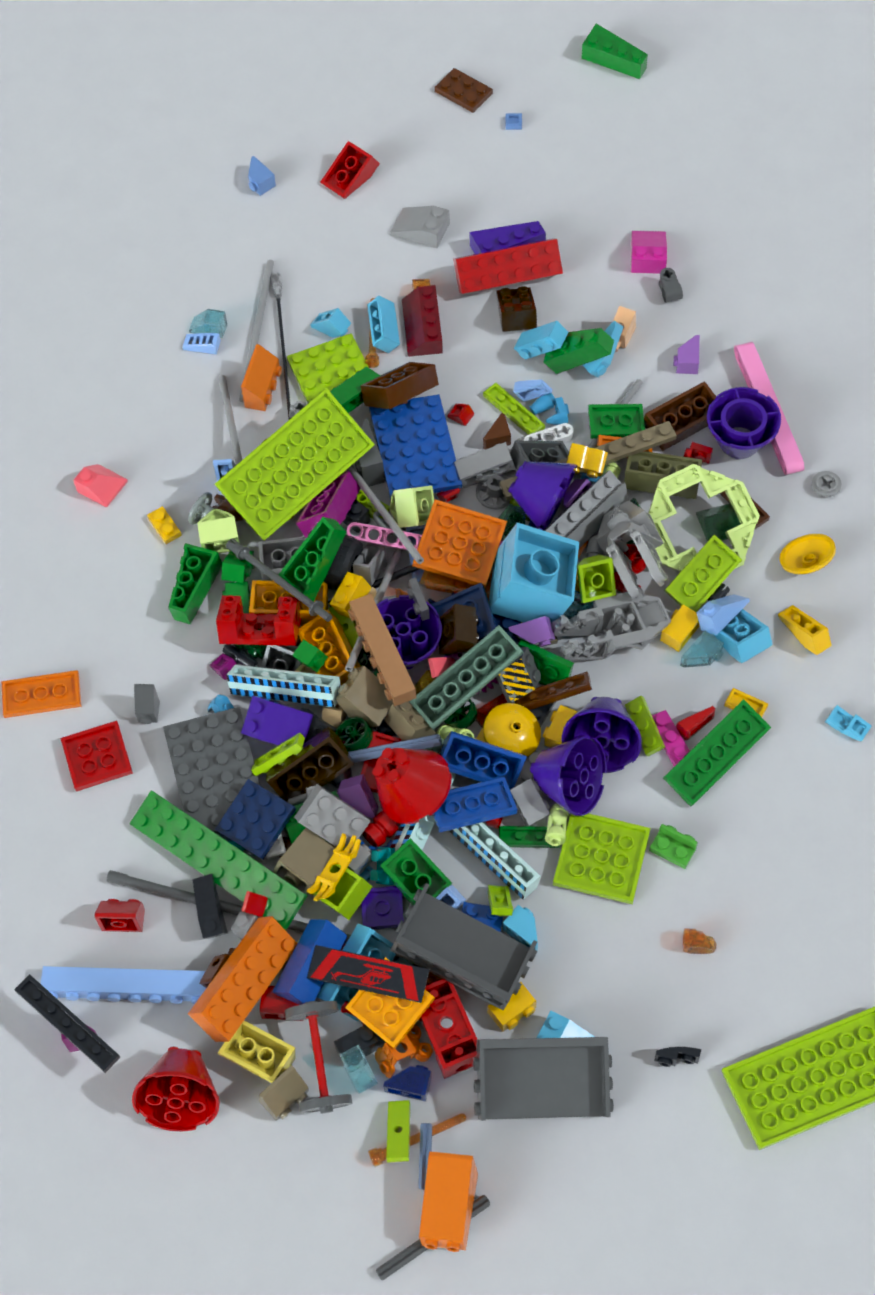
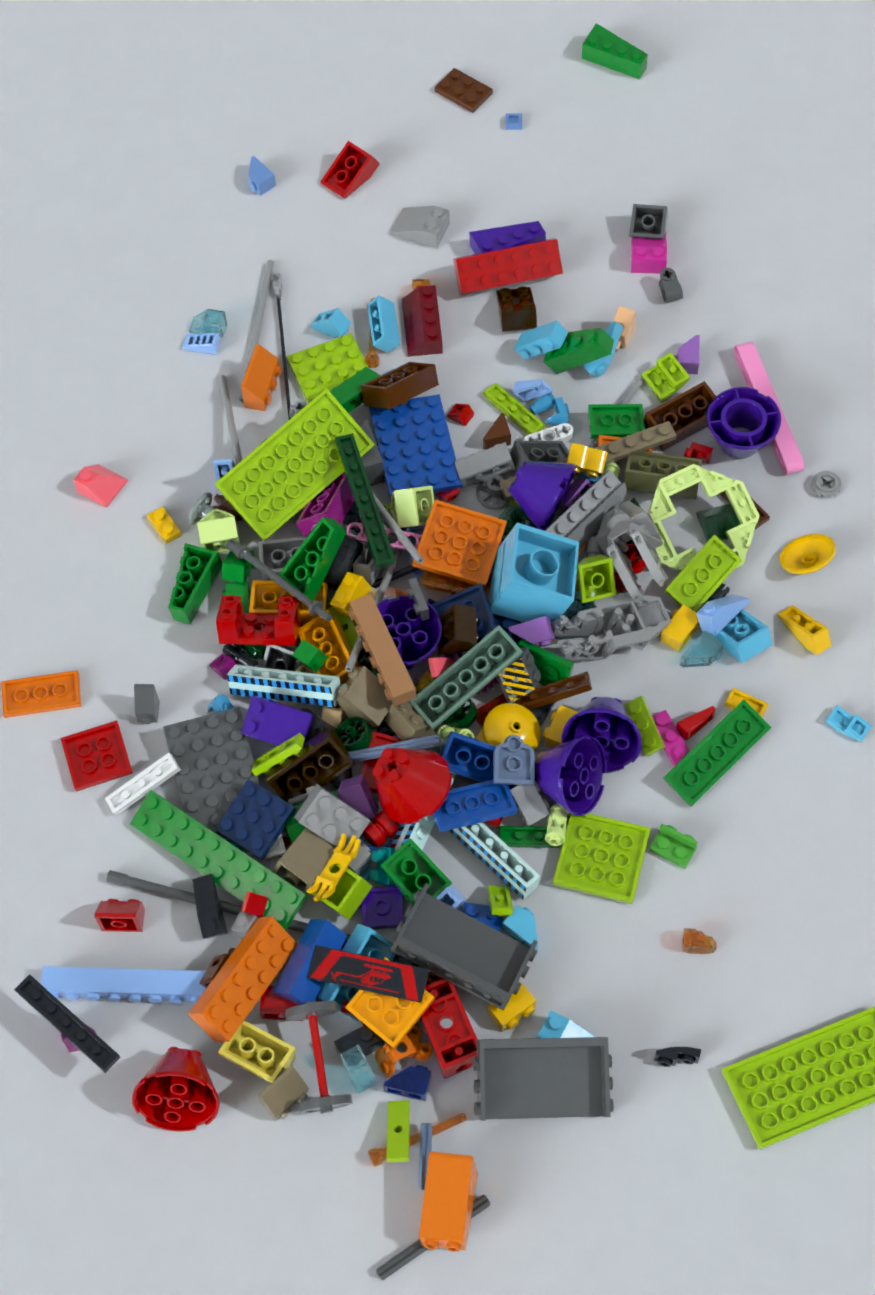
(142, 784): none -> white plate
(365, 501): none -> dark green plate
(513, 762): none -> sand blue plate
(648, 221): none -> dark grey slope
(666, 377): none -> lime slope

